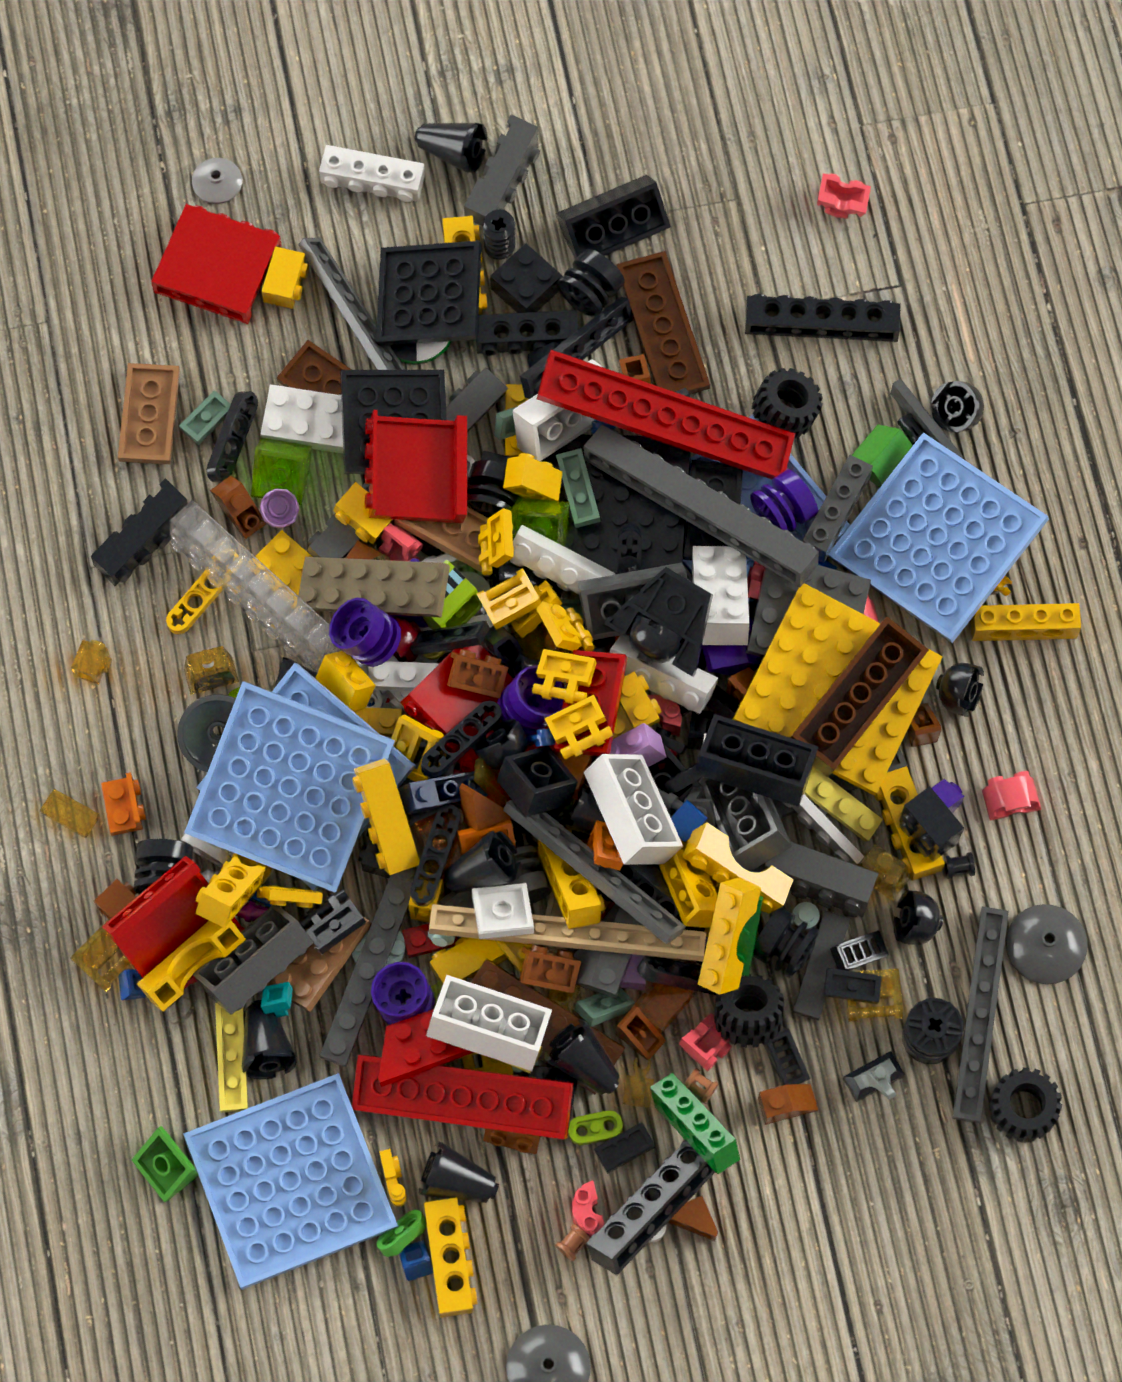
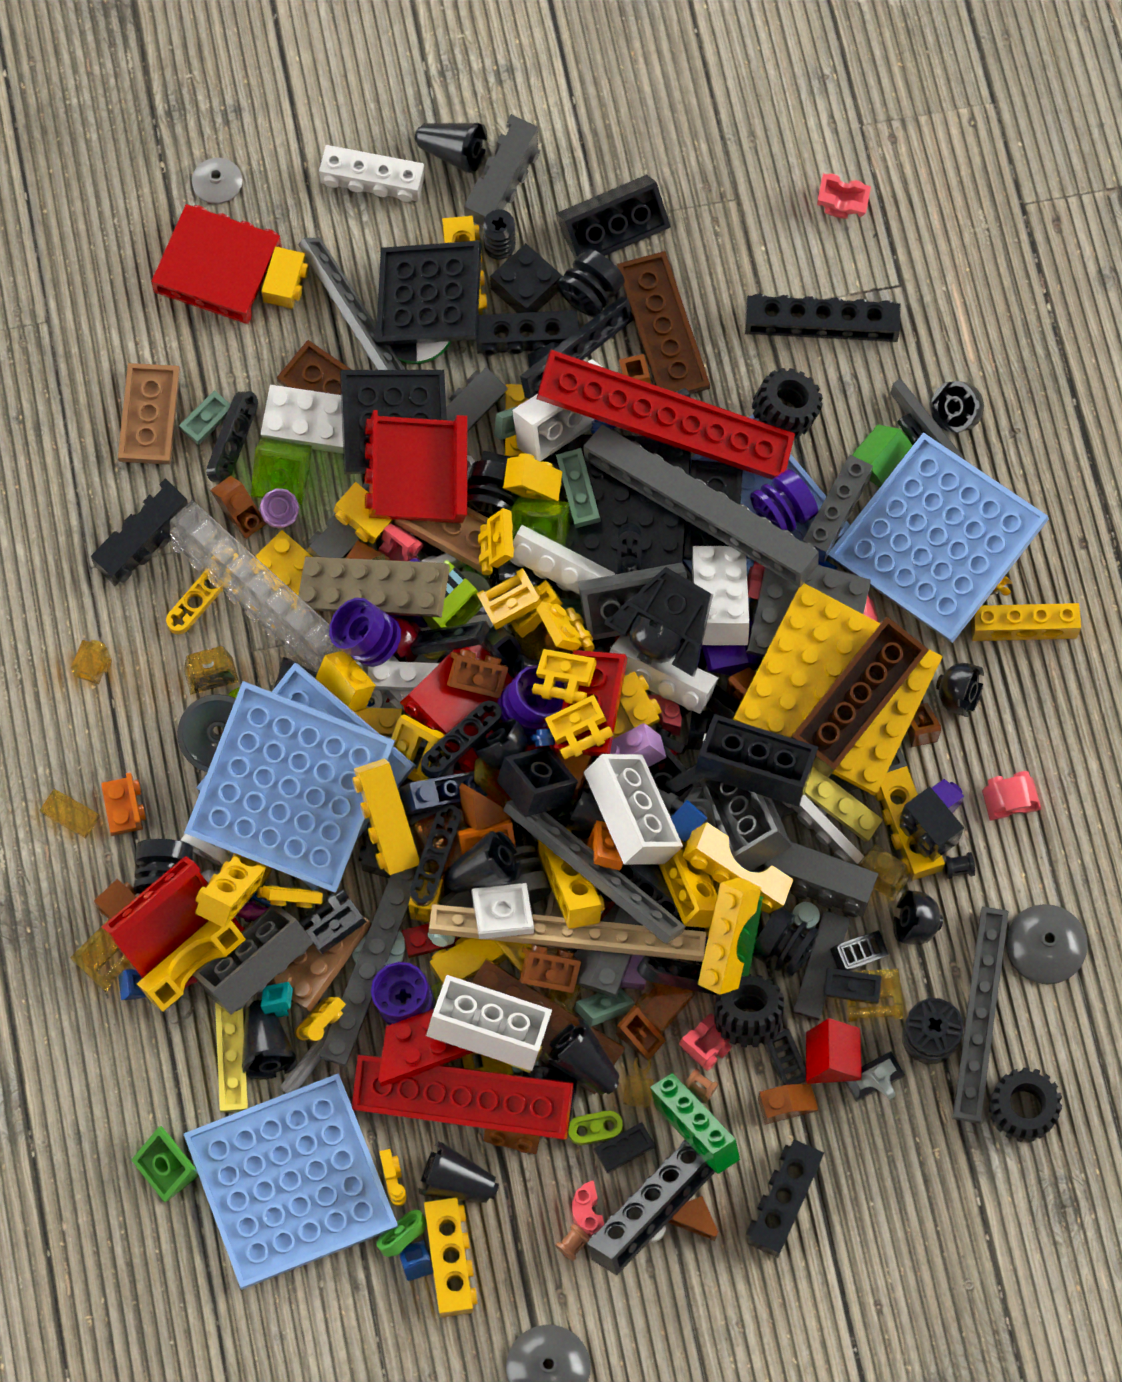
(305, 1065): none -> light grey axle
(325, 1012): none -> yellow plate
(808, 1161): none -> black brick
(833, 1053): none -> red slope

